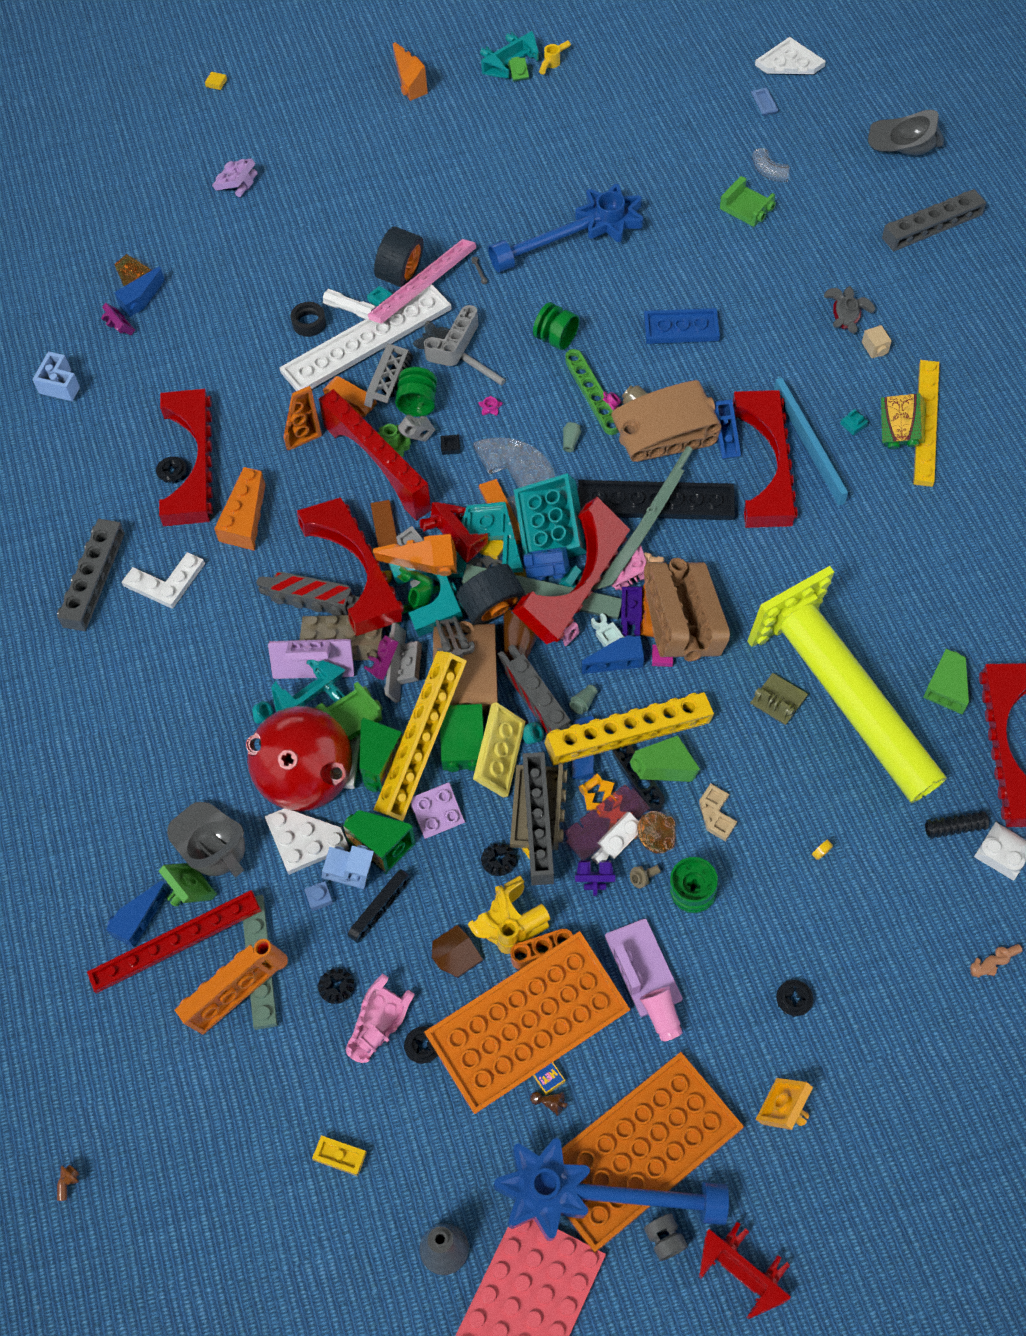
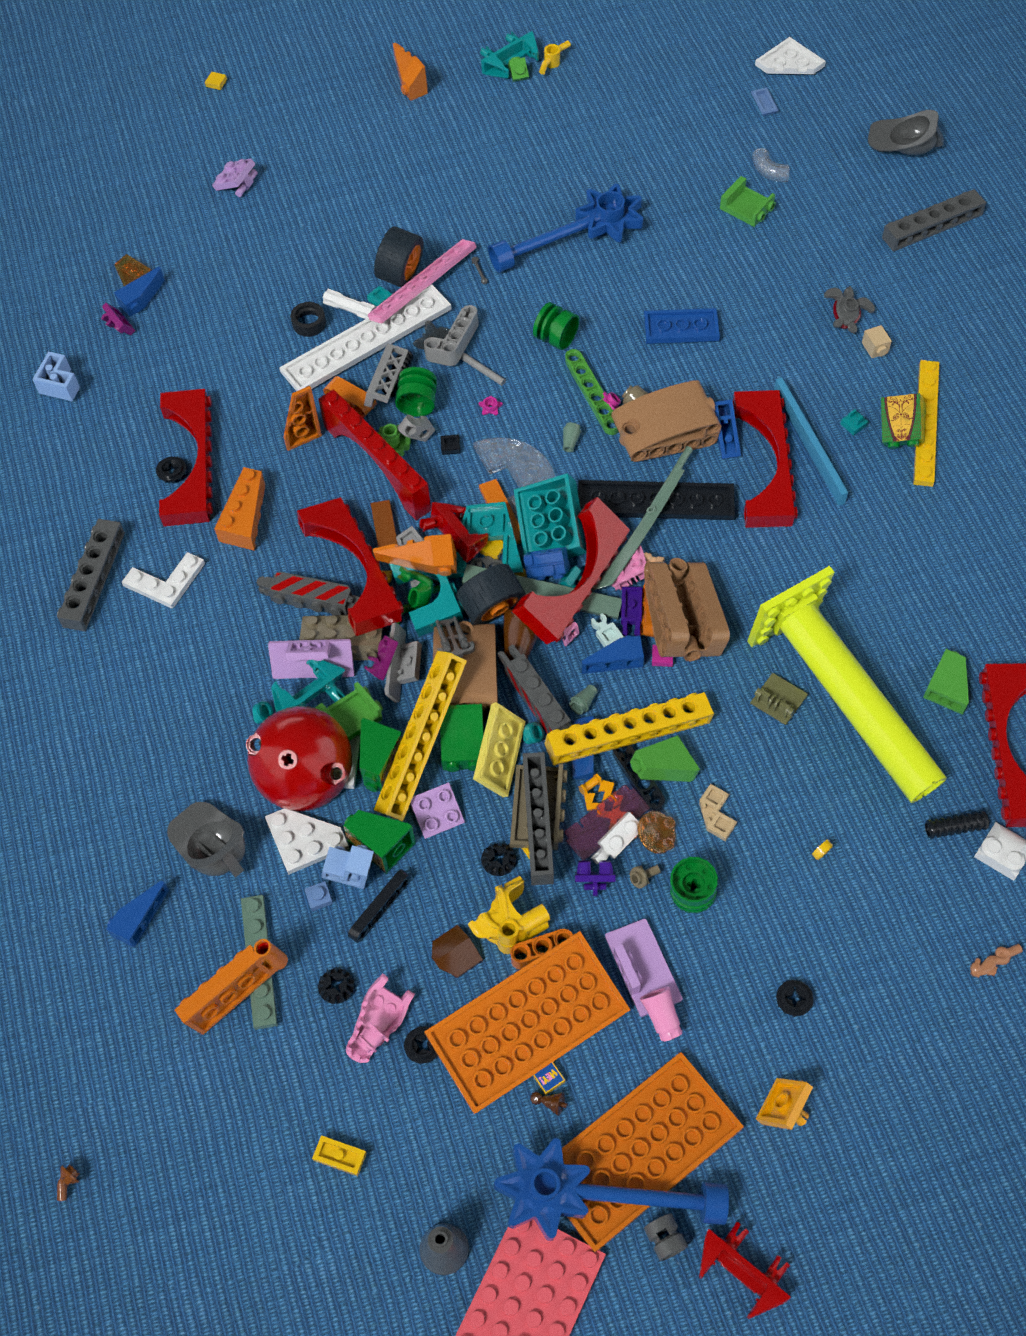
(173, 941): red tile -> none
(186, 883): bright green tile -> none

